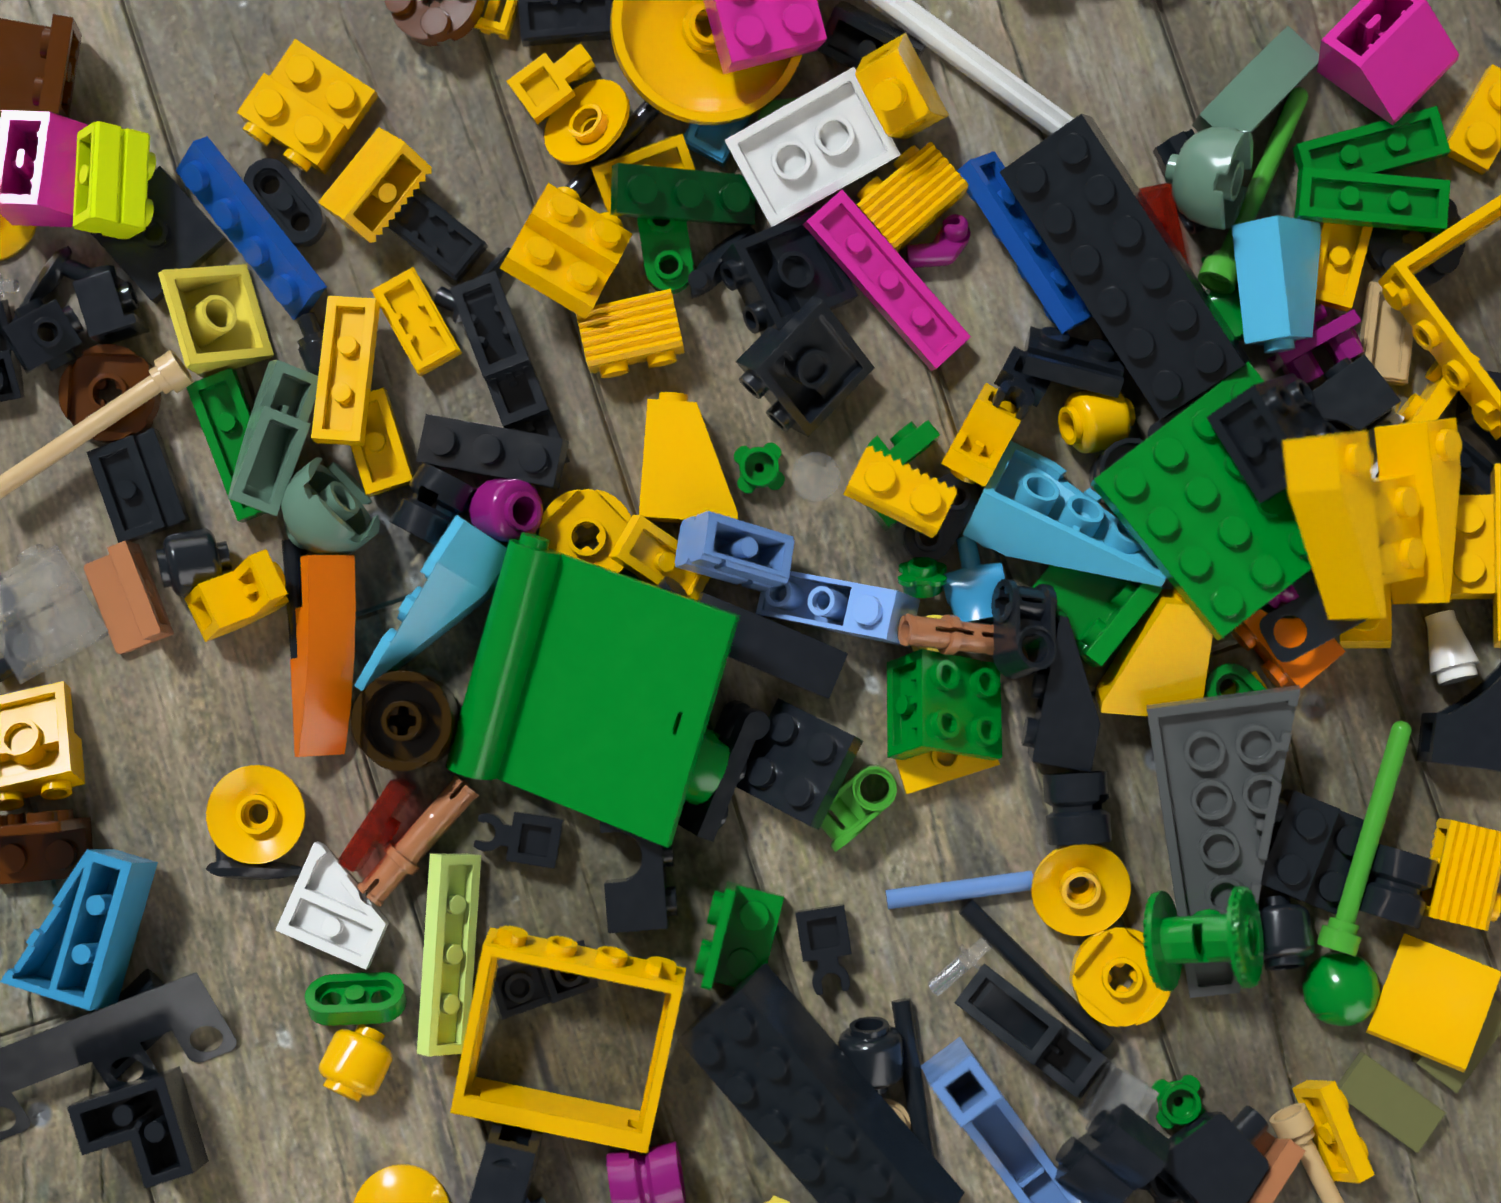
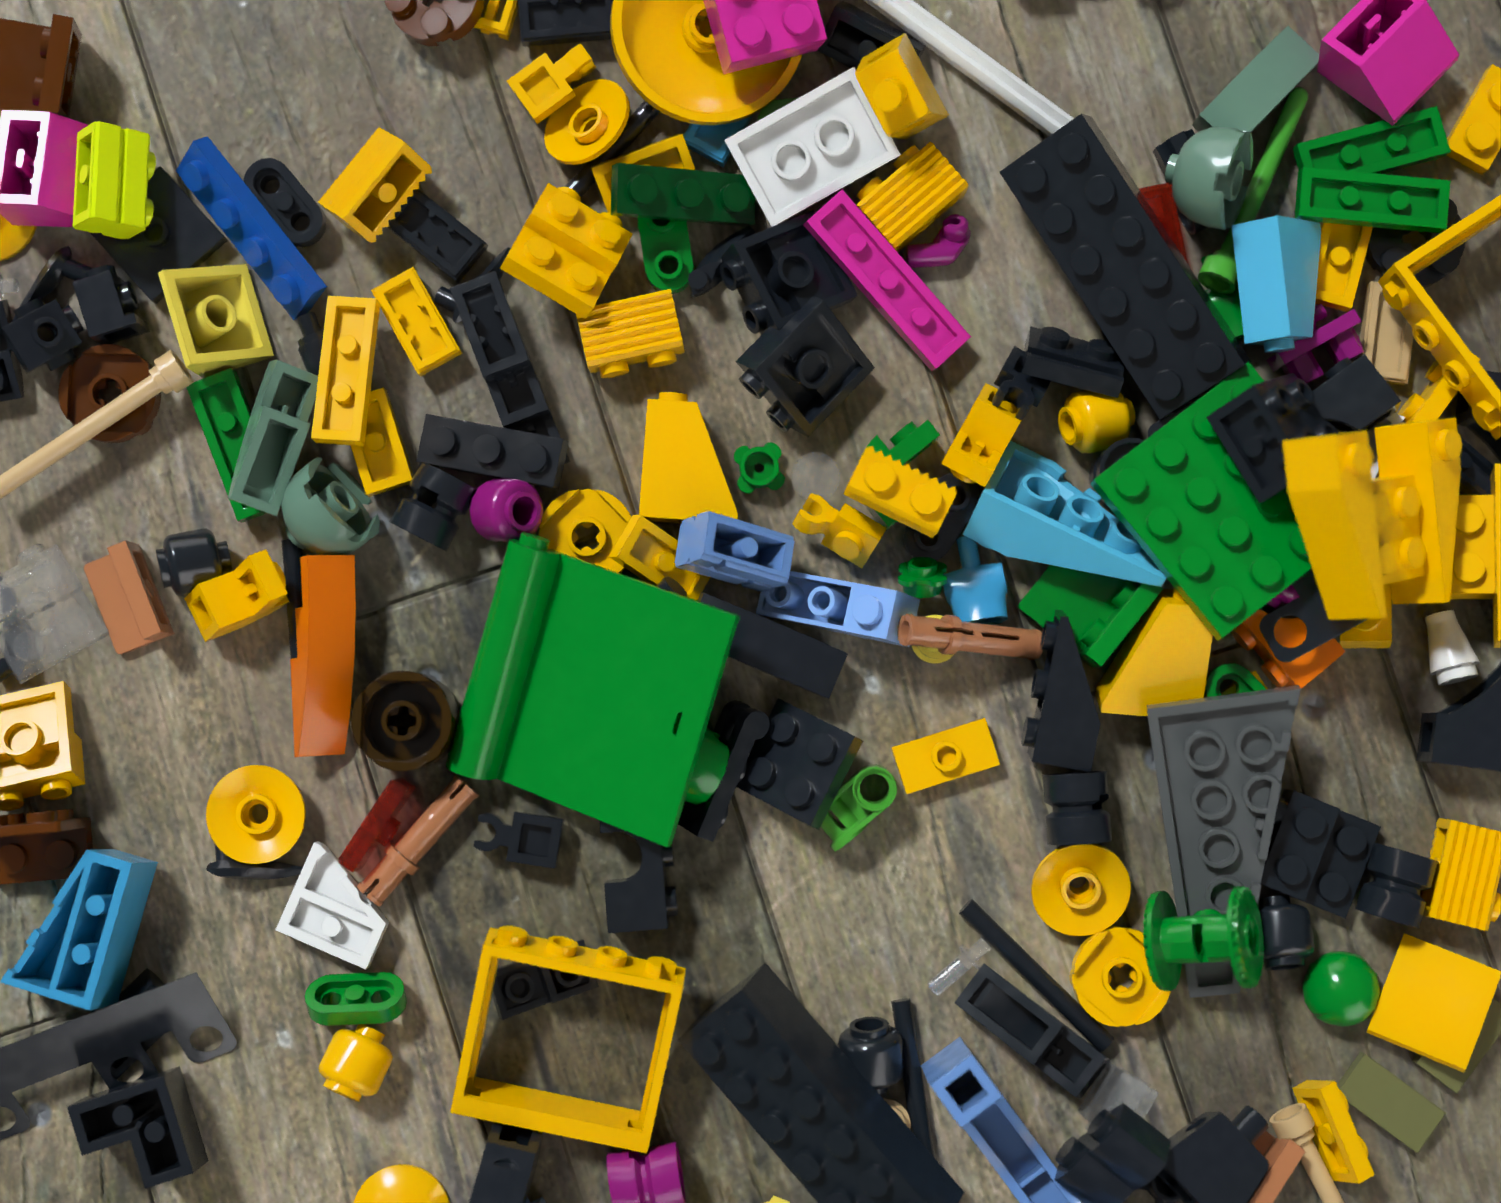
(138, 486): black plate -> none
(306, 108): yellow plate -> none
(448, 953): yellowish green plate -> none
(459, 579): medium azure wedge -> none
(742, 935): green bracket -> none
(824, 938): black plate -> none
(845, 531): none -> yellow plate
(943, 706): green bracket -> none
(959, 890): medium blue bar -> none
(1023, 242): blue plate -> none
(1024, 619): black piece -> none
(1189, 1109): green plate -> none
(1342, 931): bright green piece -> none

